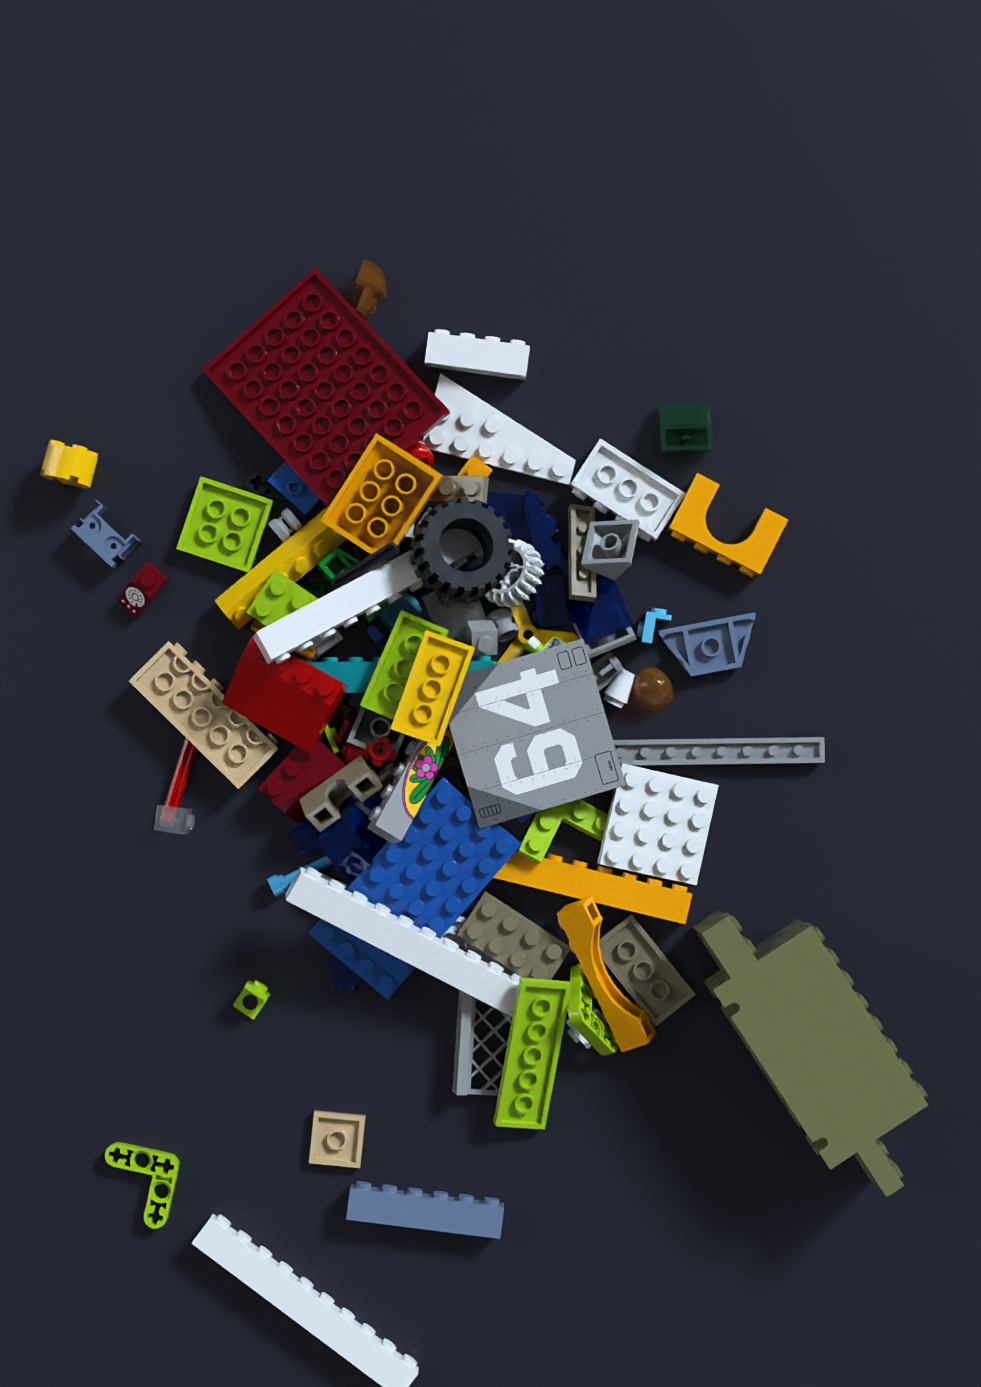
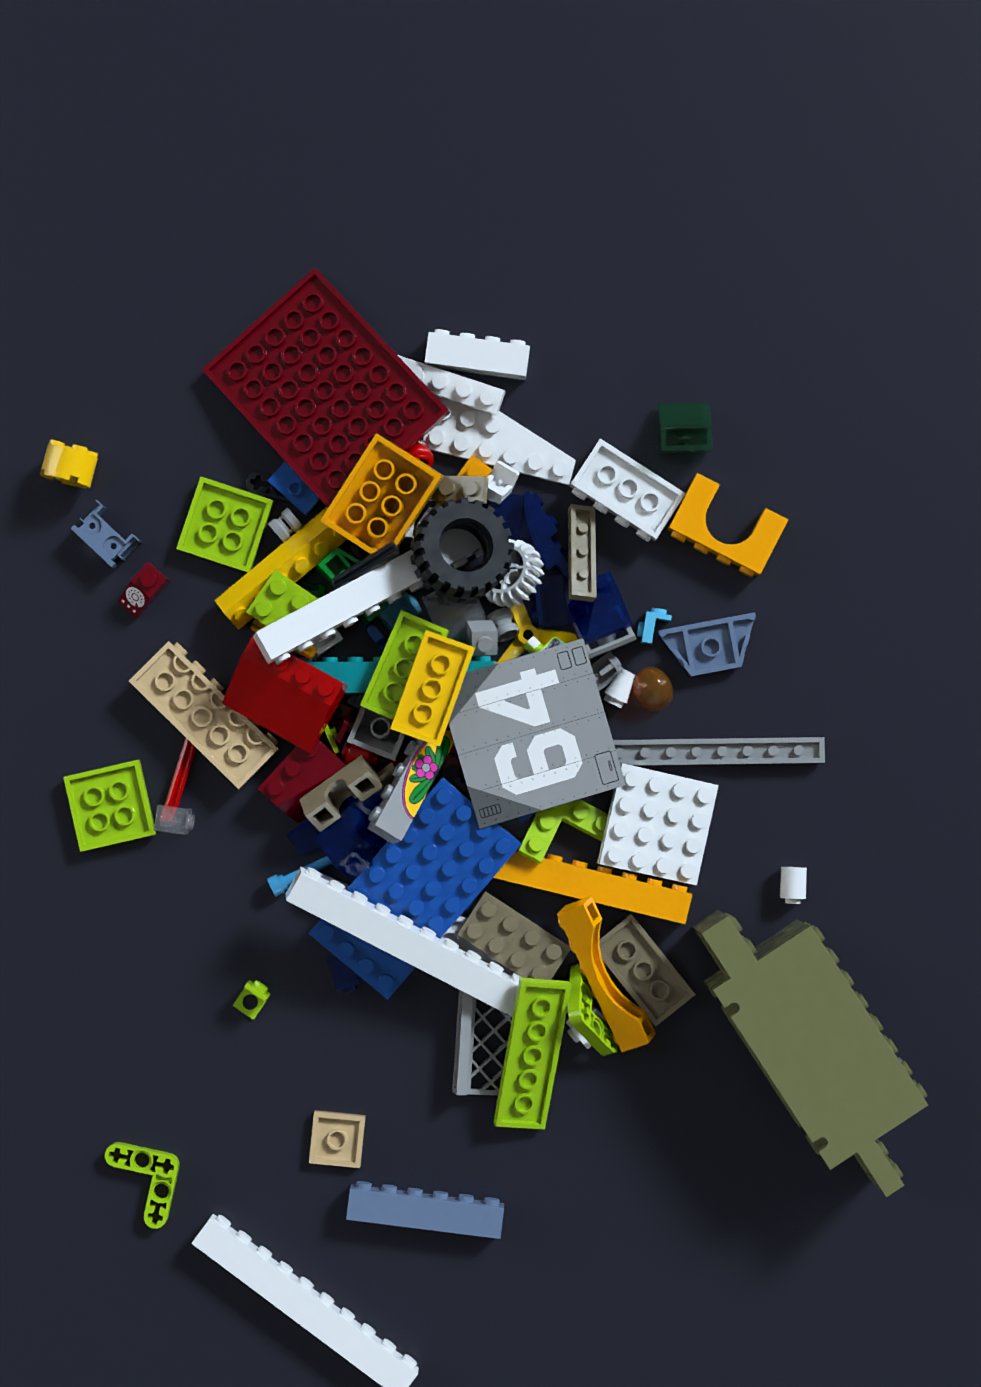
(109, 805): none -> lime plate
(372, 283): clear orange brick -> none
(382, 743): red plate -> none
(458, 388): none -> white plate
(501, 482): none -> white bracket
(610, 547): light grey slope -> none
(793, 884): none -> white brick

